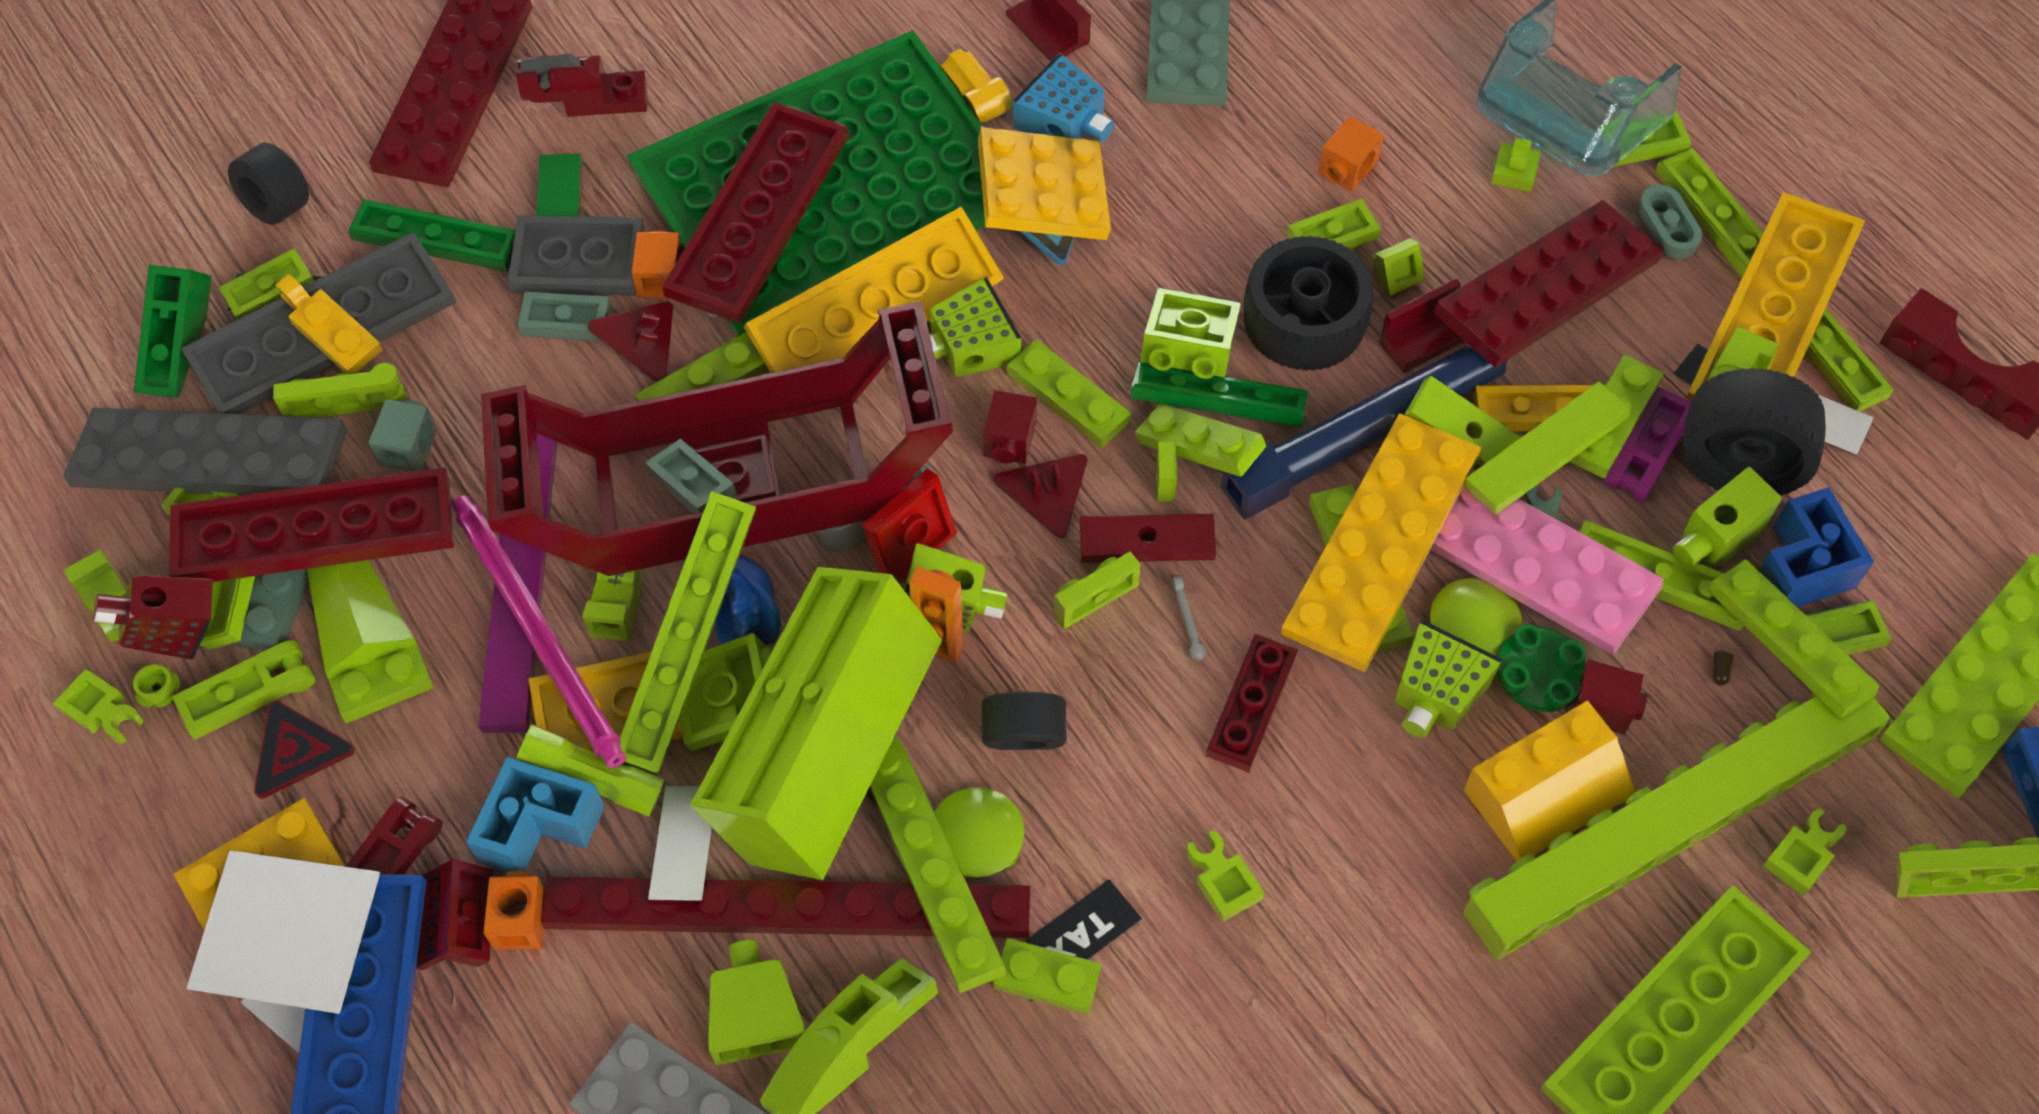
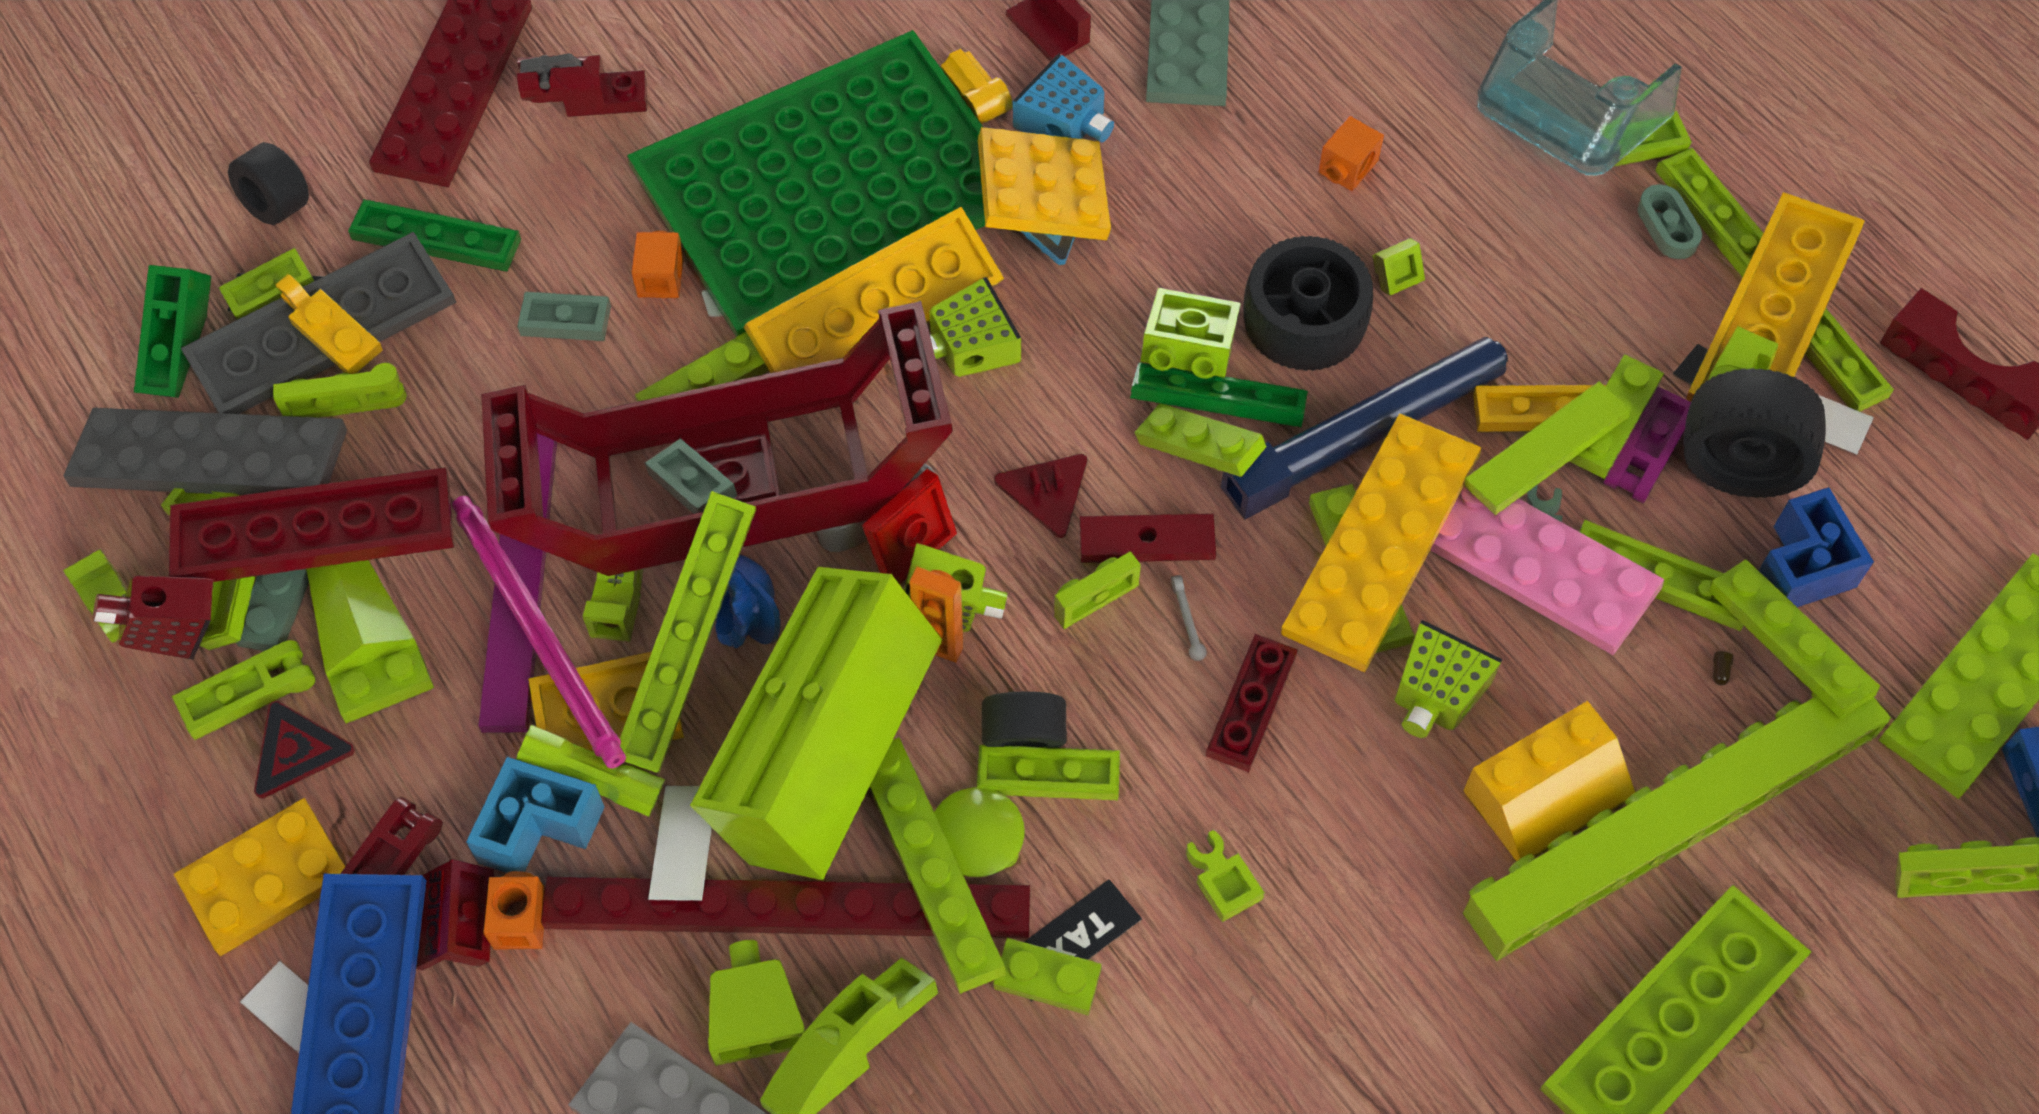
(96, 704): lime plate -> none
(148, 679): lime plate -> none
(284, 931): white sticker -> none
(403, 435): sand green brick -> none
(559, 185): green tile -> none
(574, 255): dark grey plate -> none
(639, 336): dark red piece -> none
(721, 689): lime plate -> none
(755, 212): dark red plate -> none
(1009, 427): dark red brick -> none
(1049, 772): none -> lime tile
(1069, 393): lime plate -> none
(1166, 471): lime tile -> none
(1347, 224): lime plate -> none
(1415, 333): dark red panel -> none
(1451, 413): lime tile -> none
(1476, 613): lime dish -> none
(1516, 165): lime tile -> none
(1541, 668): green dish -> none
(1547, 283): dark red plate -> none
(1612, 694): dark red brick -> none
(1727, 521): lime torso -> none
(1804, 855): lime plate -> none
(1853, 627): lime tile -> none

